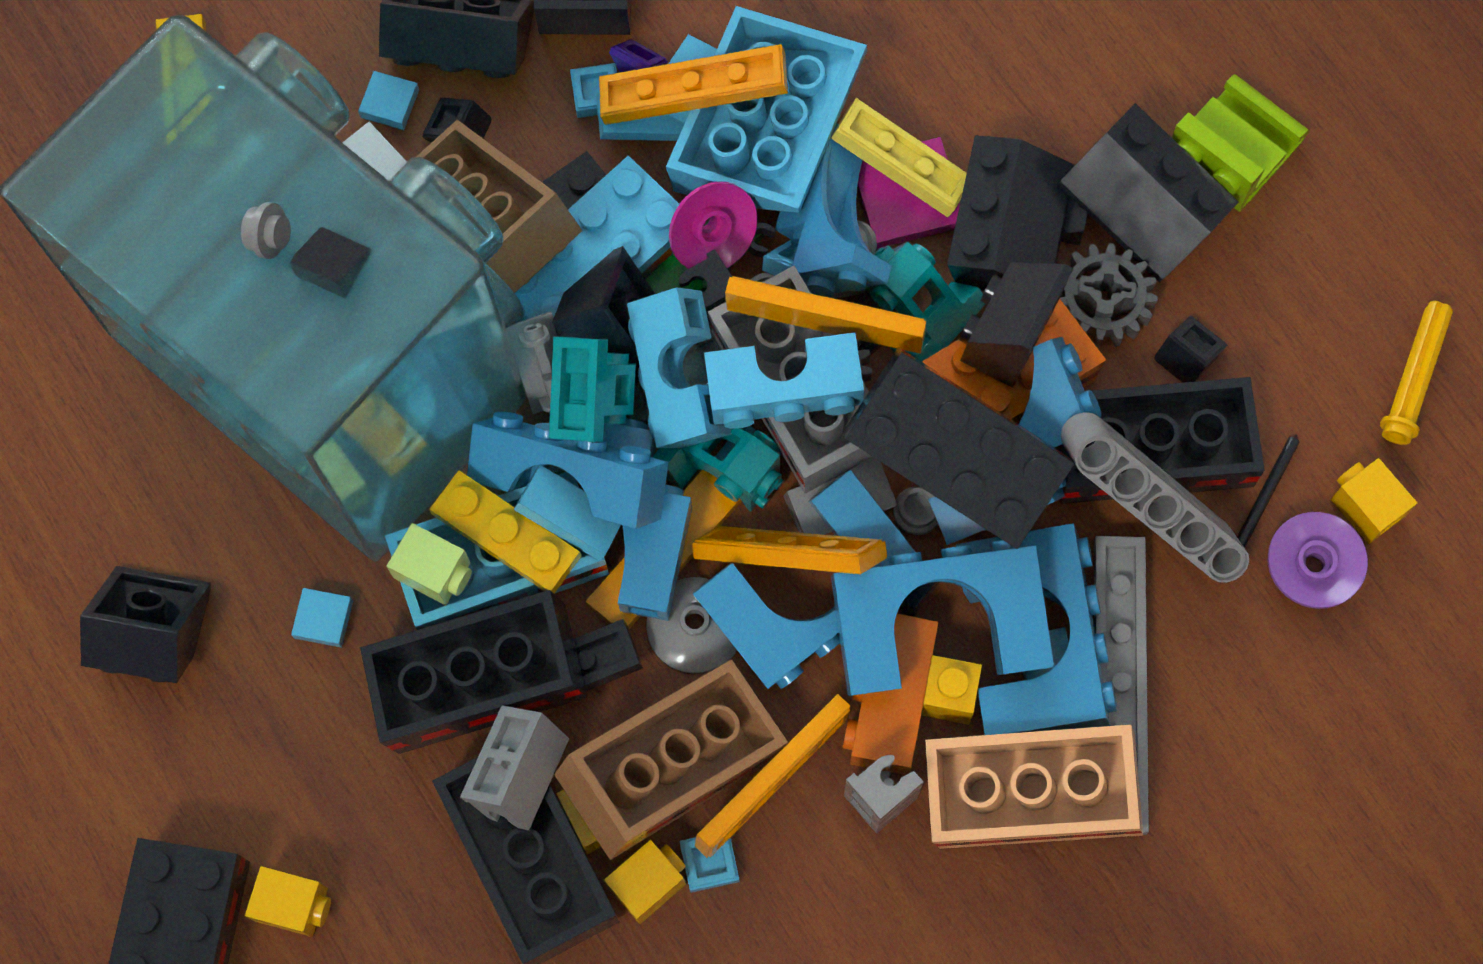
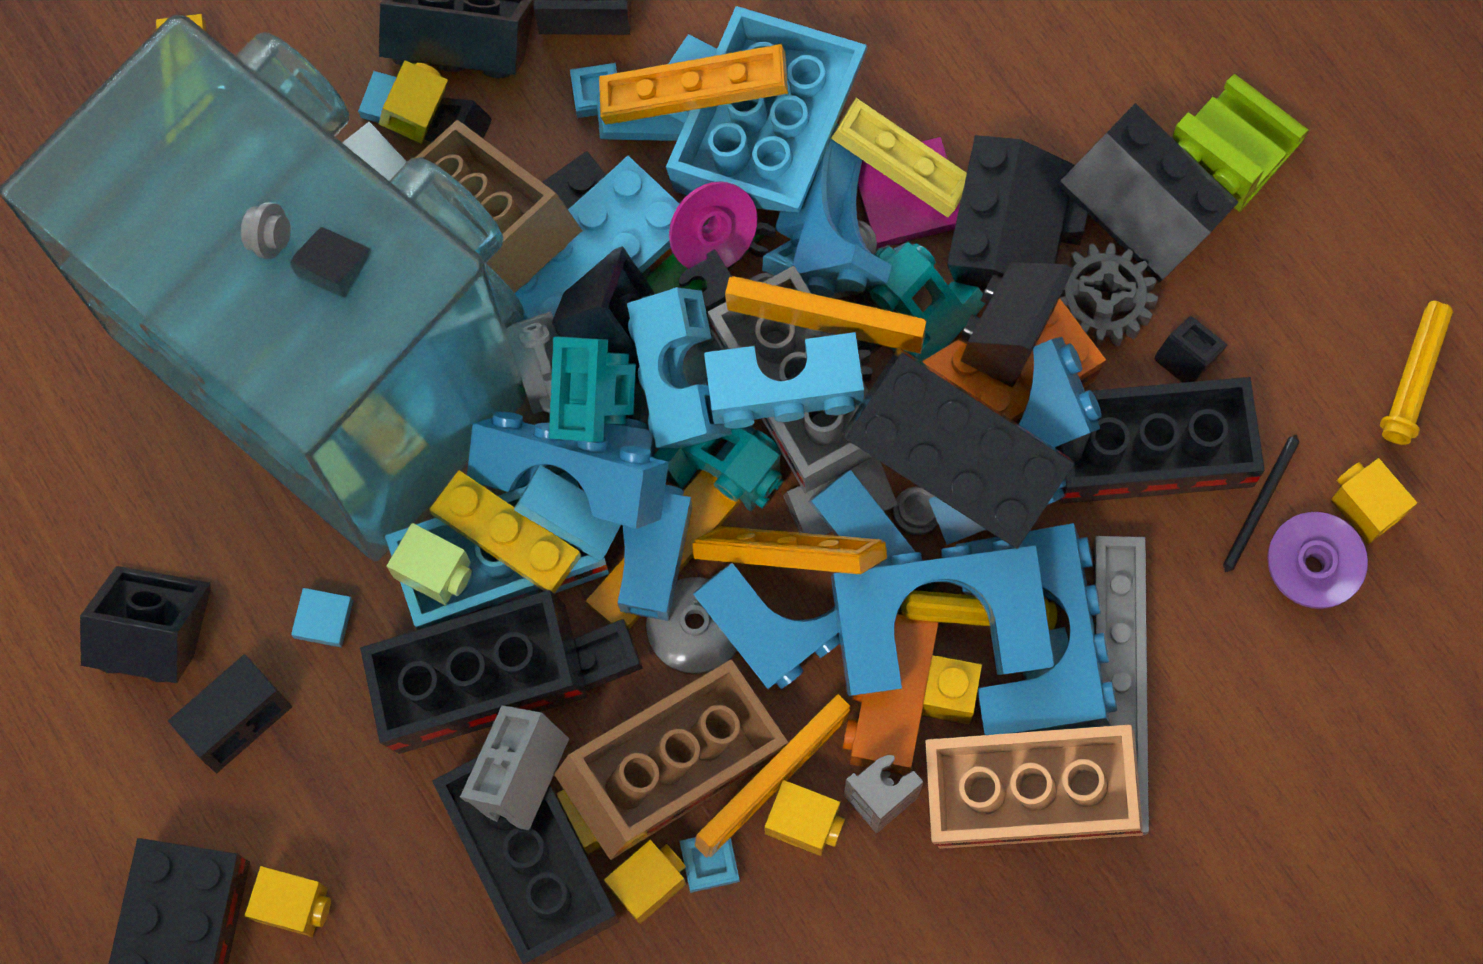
(229, 714): none -> black hinge
(413, 100): none -> yellow brick
(634, 56): dark purple slope -> none
(804, 818): none -> yellow brick
(955, 608): none -> yellow axle
(1175, 513): light grey beam -> none

